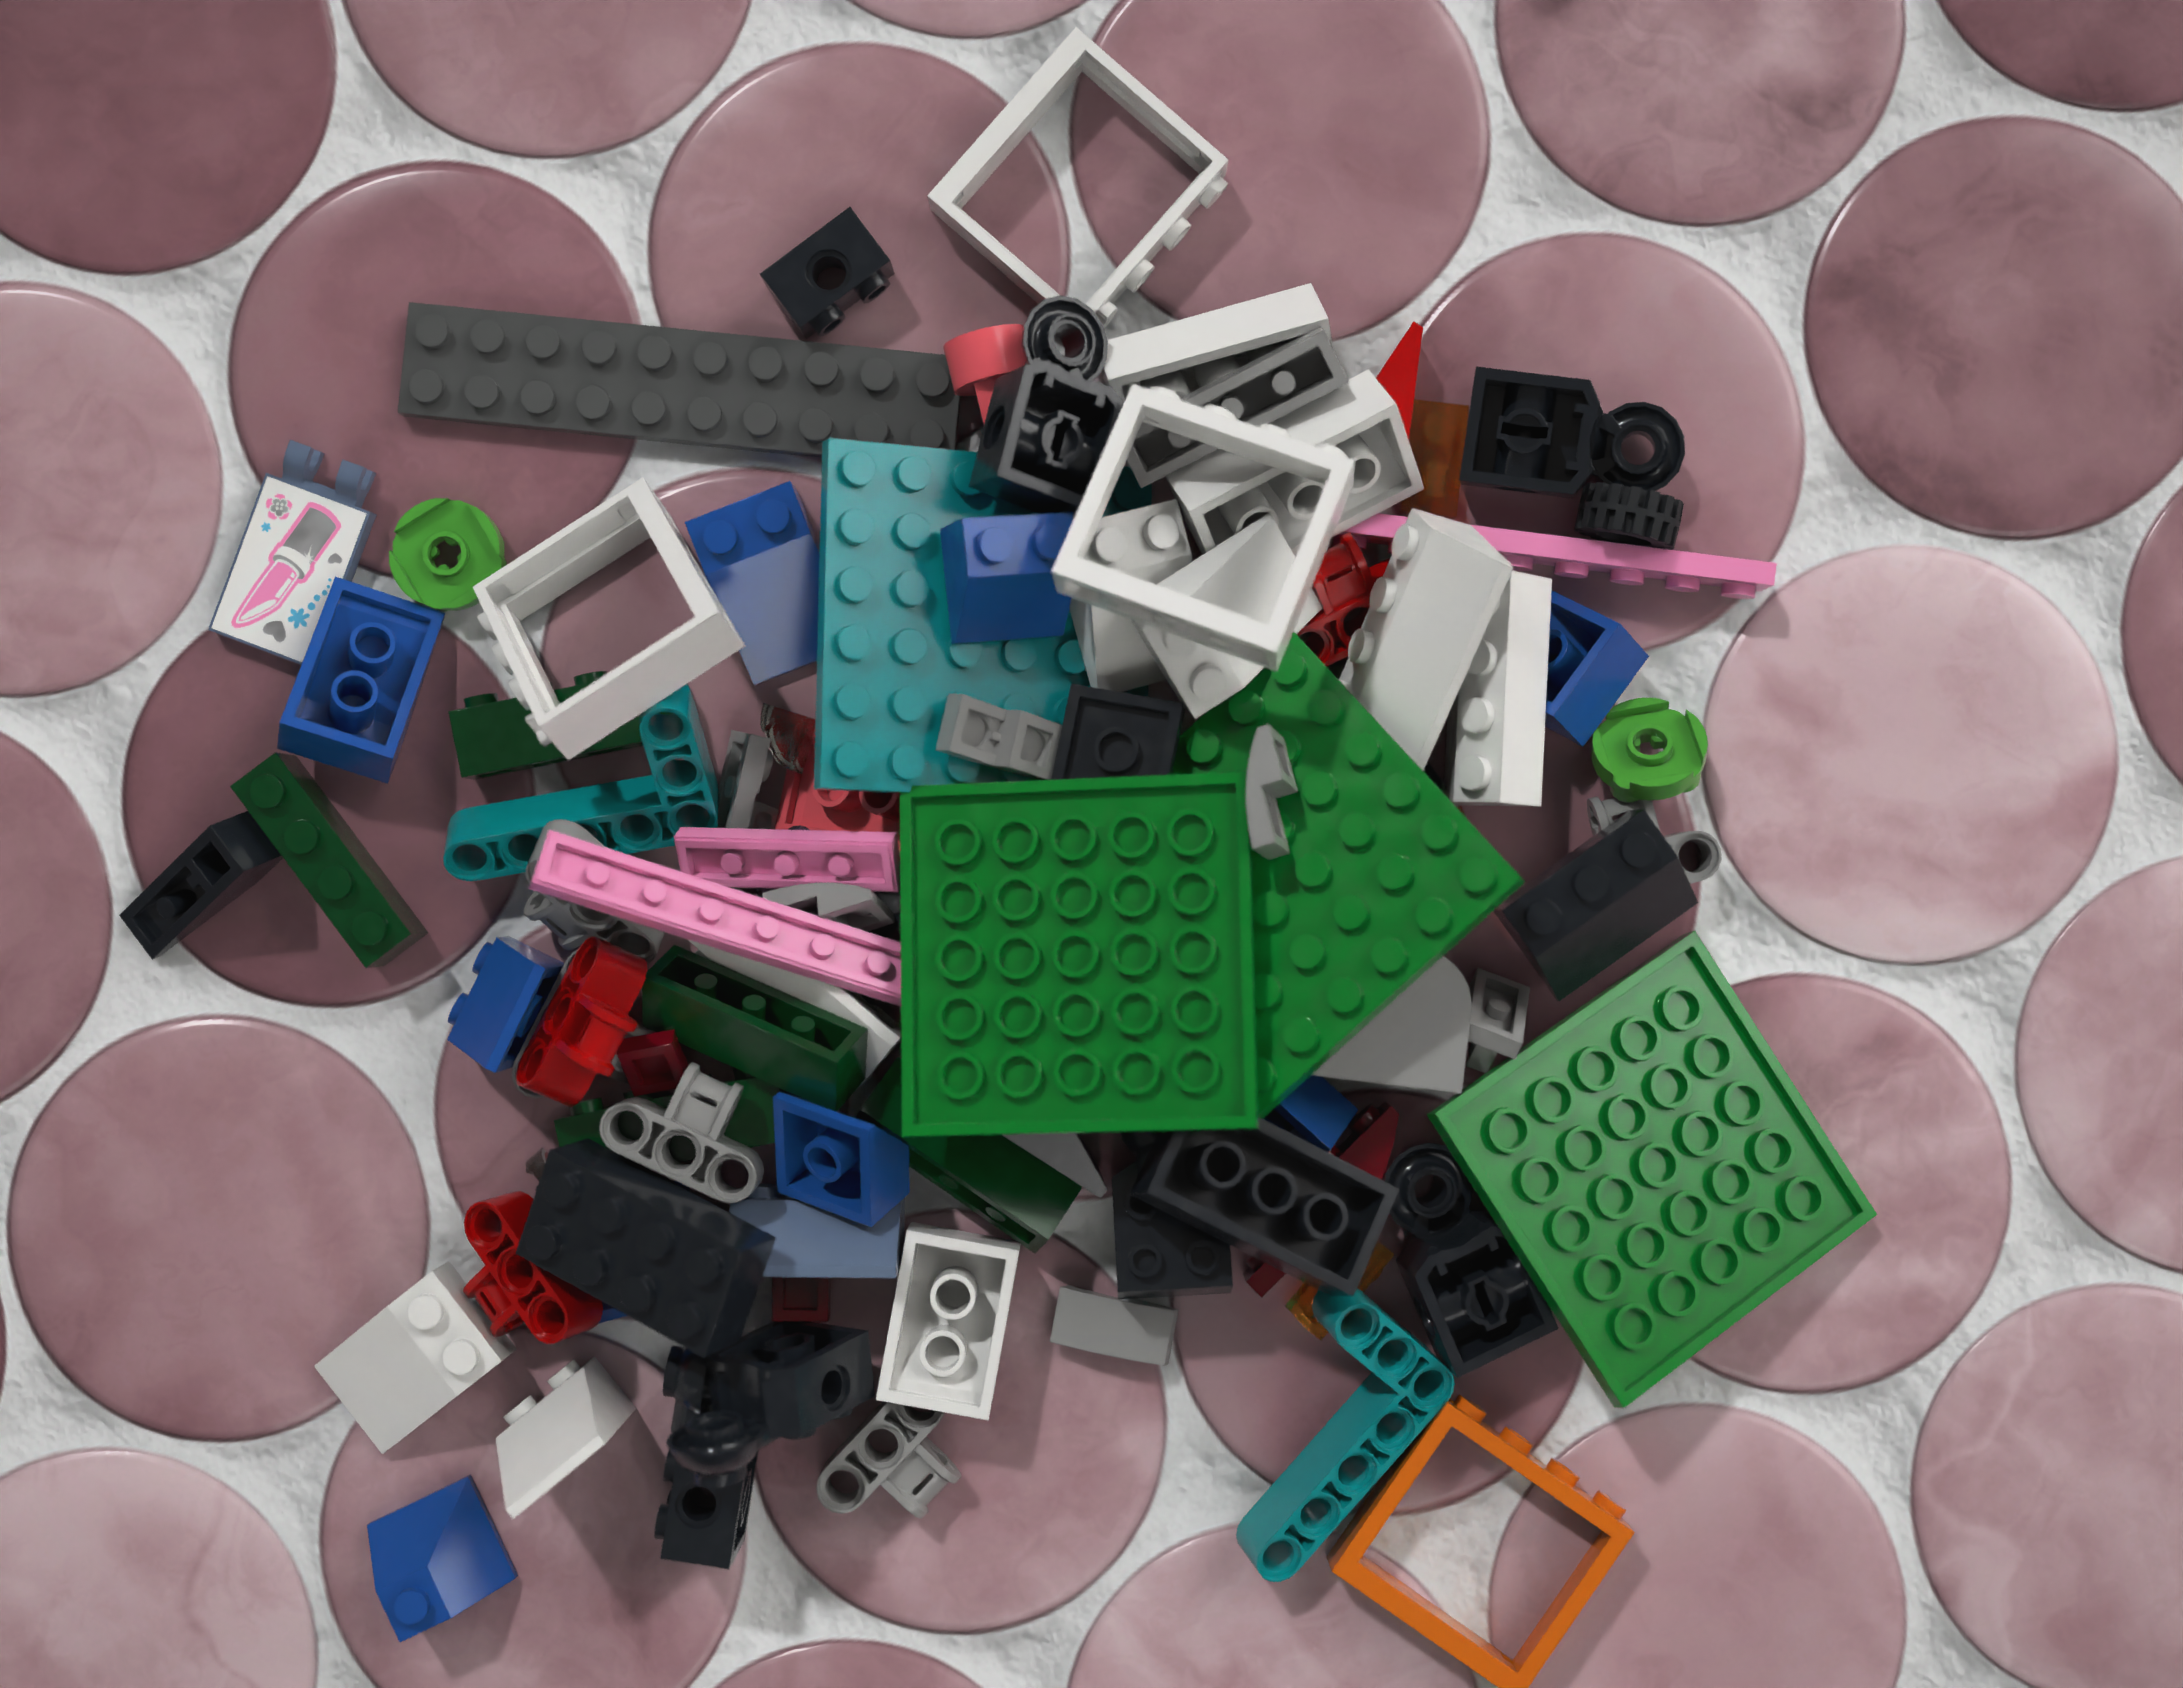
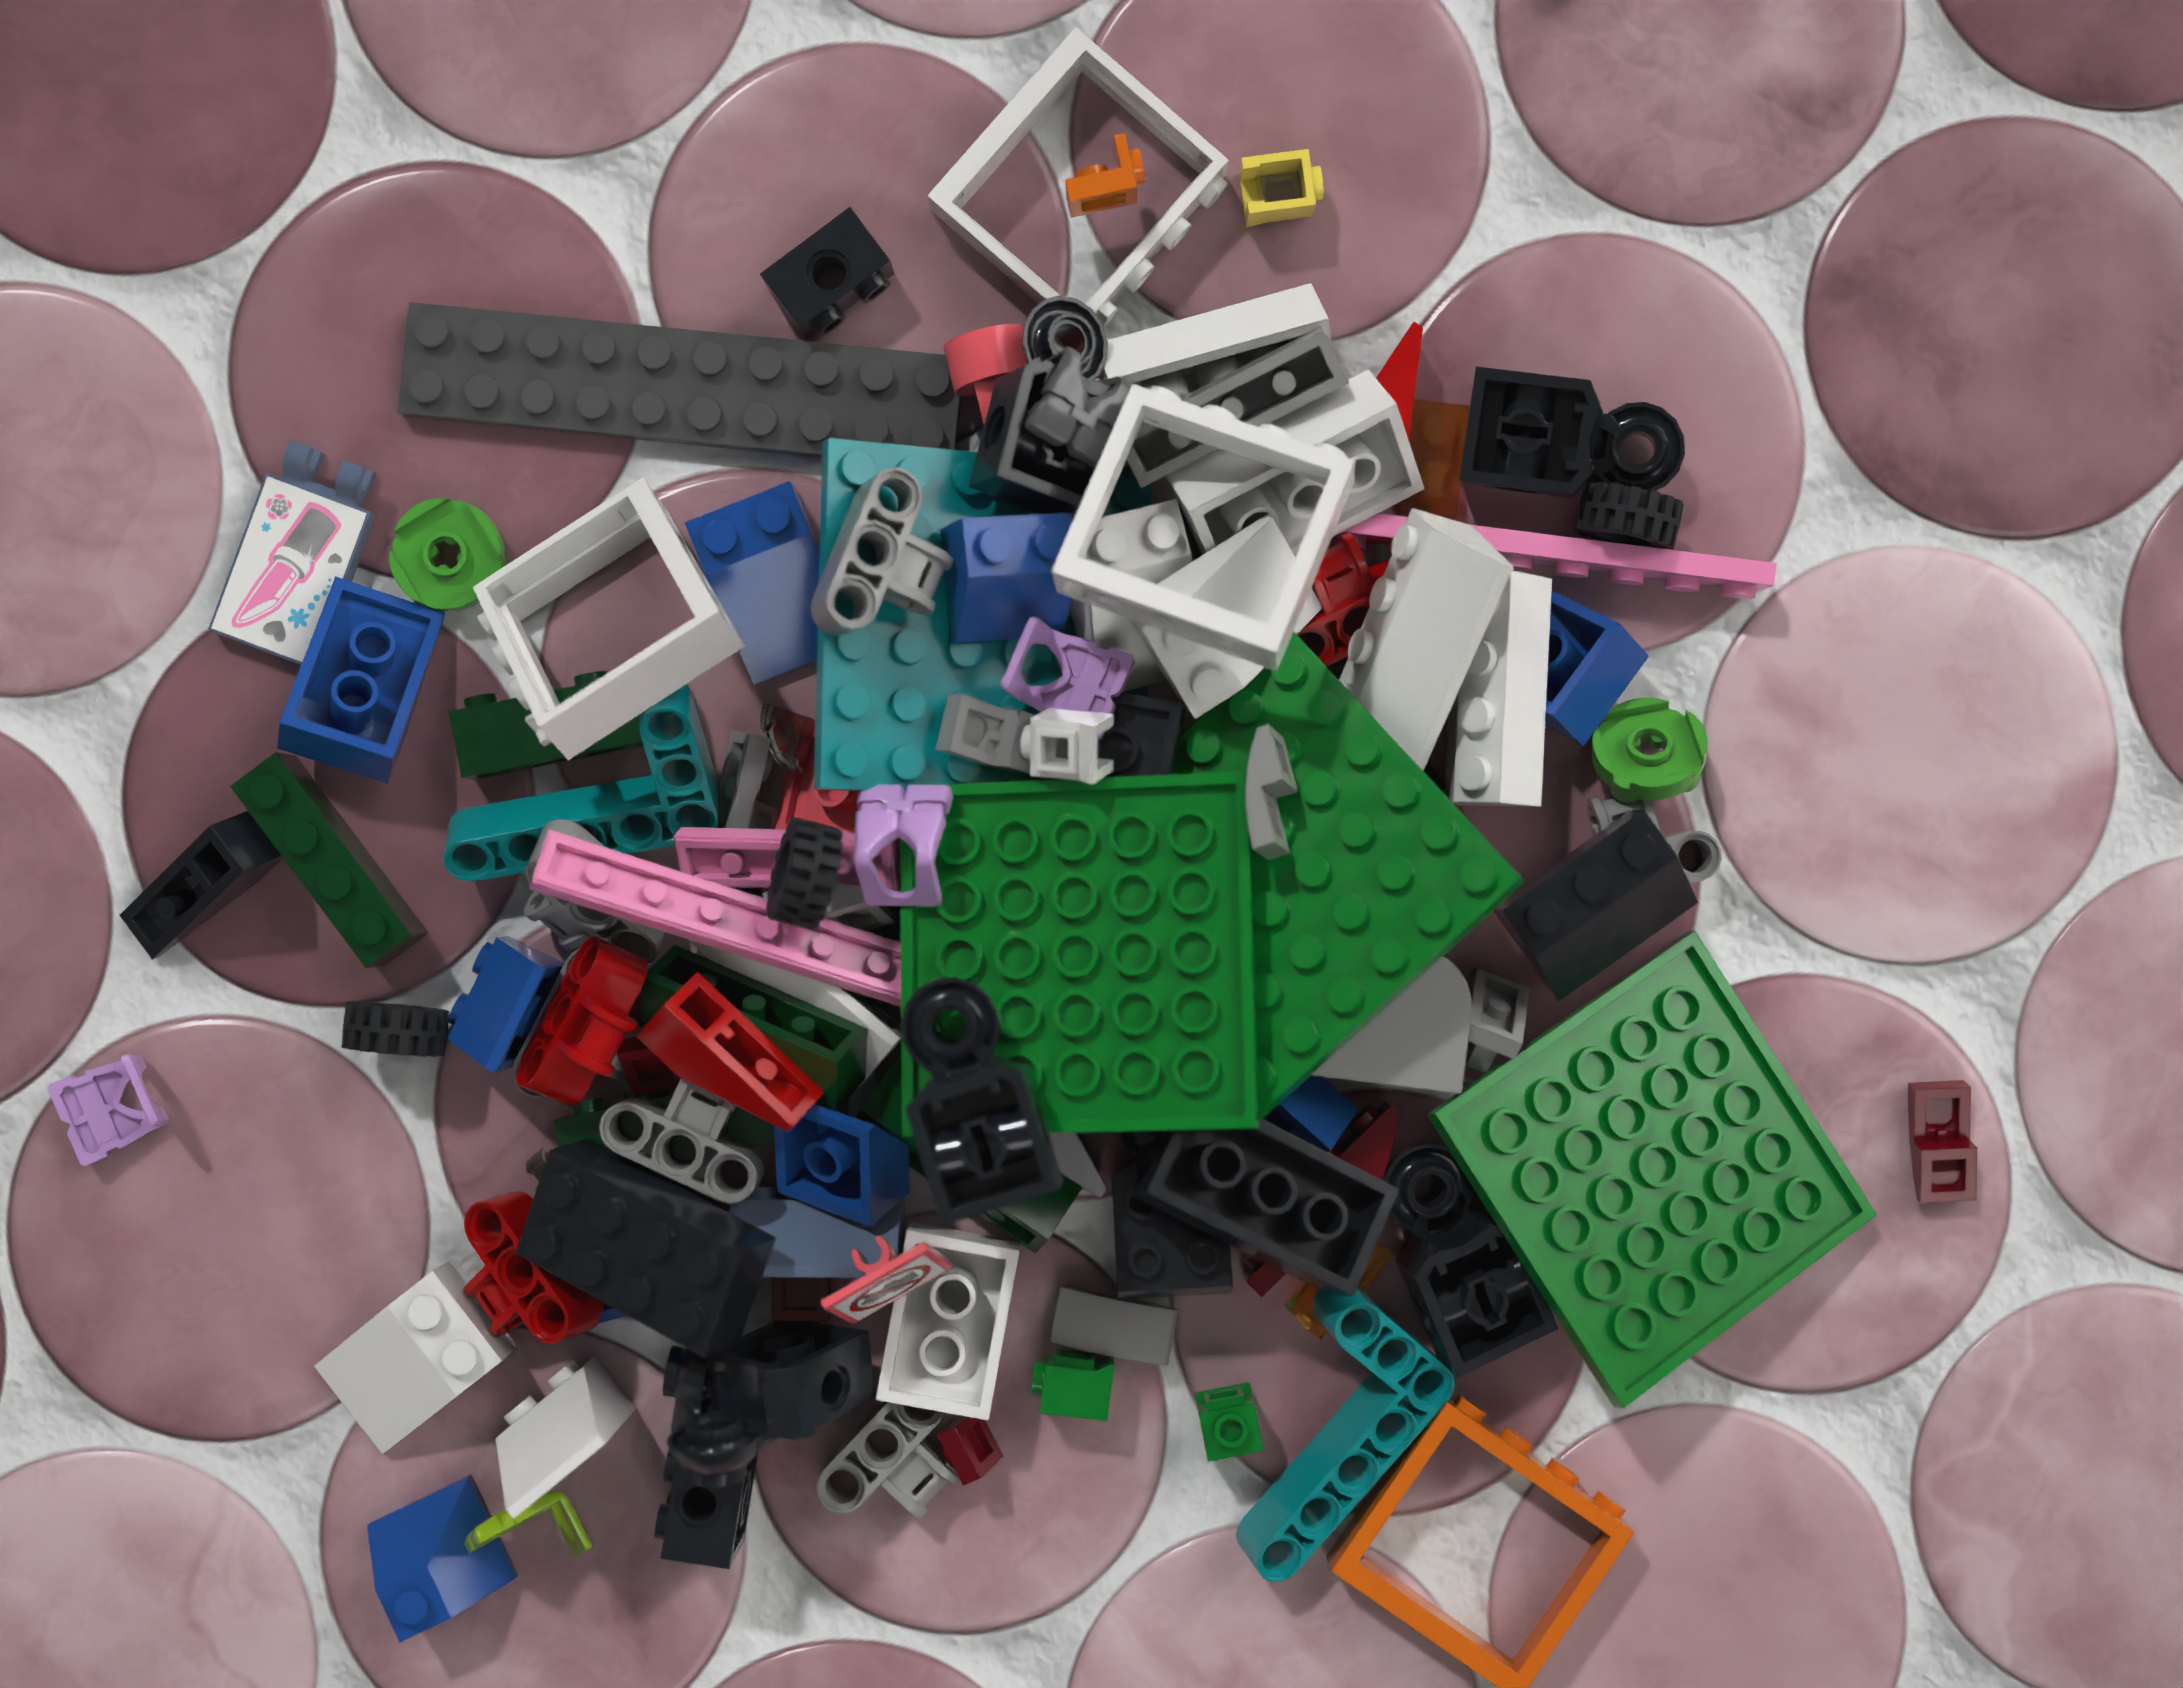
(96, 1112): none -> lavender piece
(395, 1029): none -> black tyre
(562, 1513): none -> lime piece
(728, 1056): none -> red slope
(804, 873): none -> black tyre
(885, 1280): none -> piece
(904, 566): none -> light grey piece
(907, 814): none -> lavender piece
(969, 1448): none -> dark red plate
(978, 1113): none -> black brick
(1065, 745): none -> white window
(1071, 416): none -> dark grey piece
(1074, 1384): none -> green window
(1088, 671): none -> lavender piece
(1104, 189): none -> orange bracket
(1229, 1421): none -> green window
(1279, 187): none -> light yellow window
(1940, 1141): none -> dark red slope

